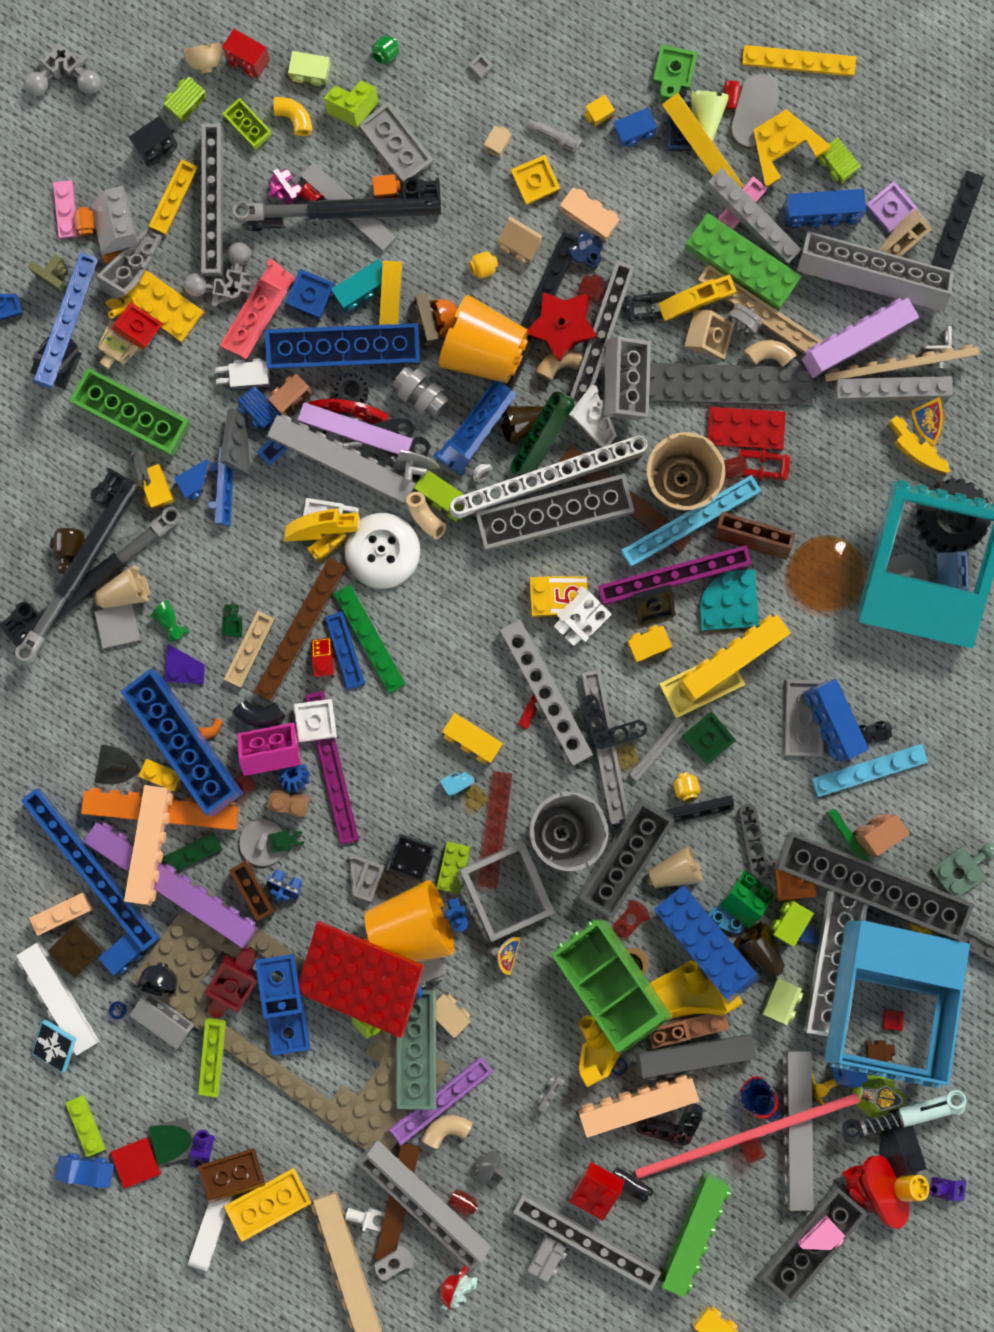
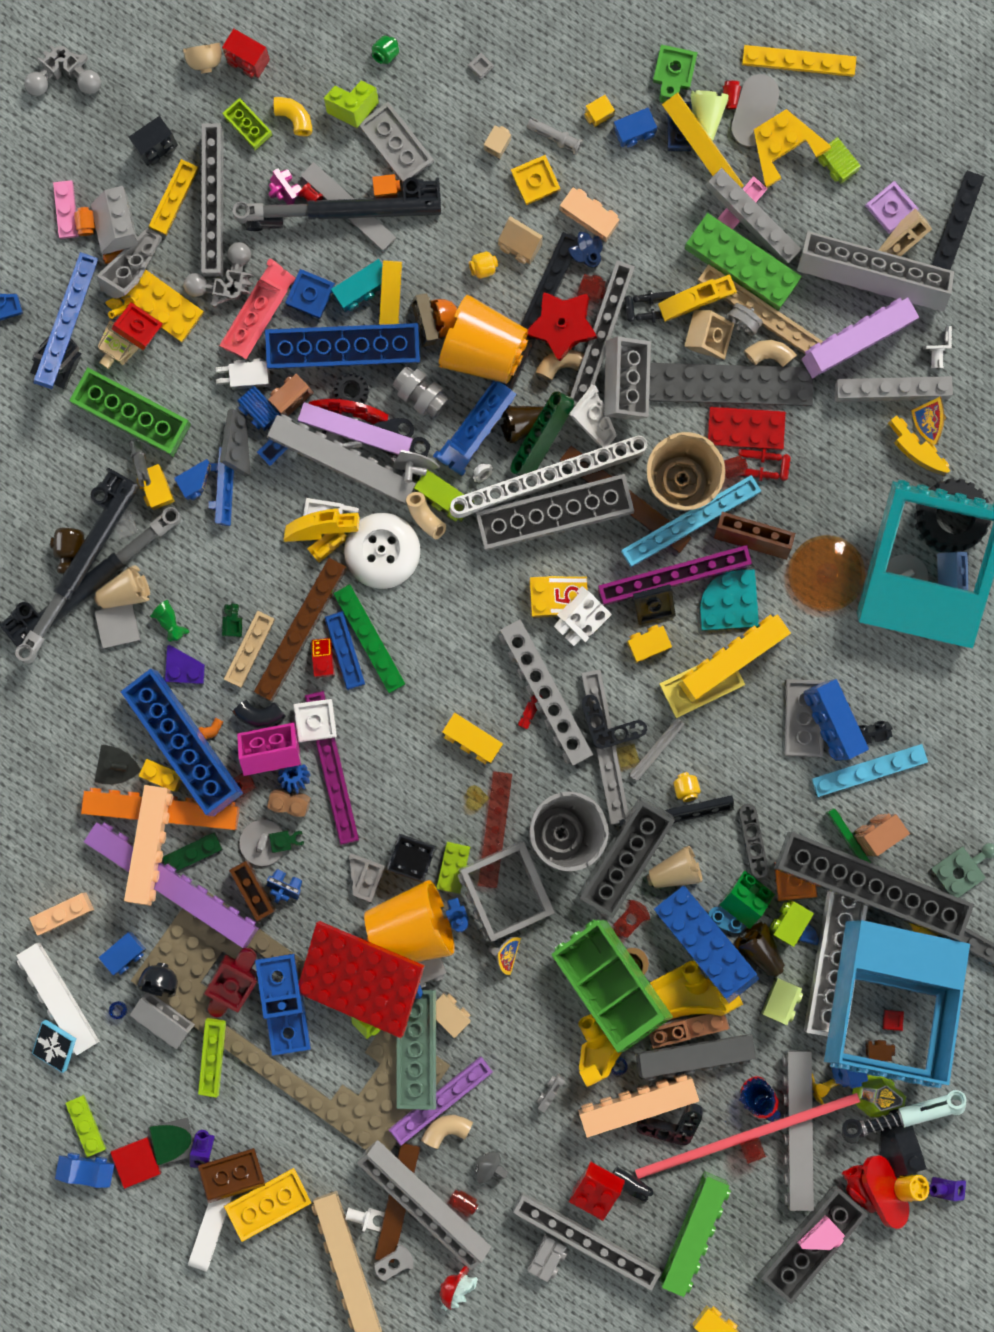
(53, 272): olive bracket -> none
(76, 950): dark brown brick -> none
(90, 868): blue brick -> none
(184, 99): lime brick -> none
(309, 68): yellowish green brick -> none
(456, 782): medium azure rock -> none
(709, 738): dark green plate -> none
(824, 208): blue brick -> none
(908, 362): tan plate -> none

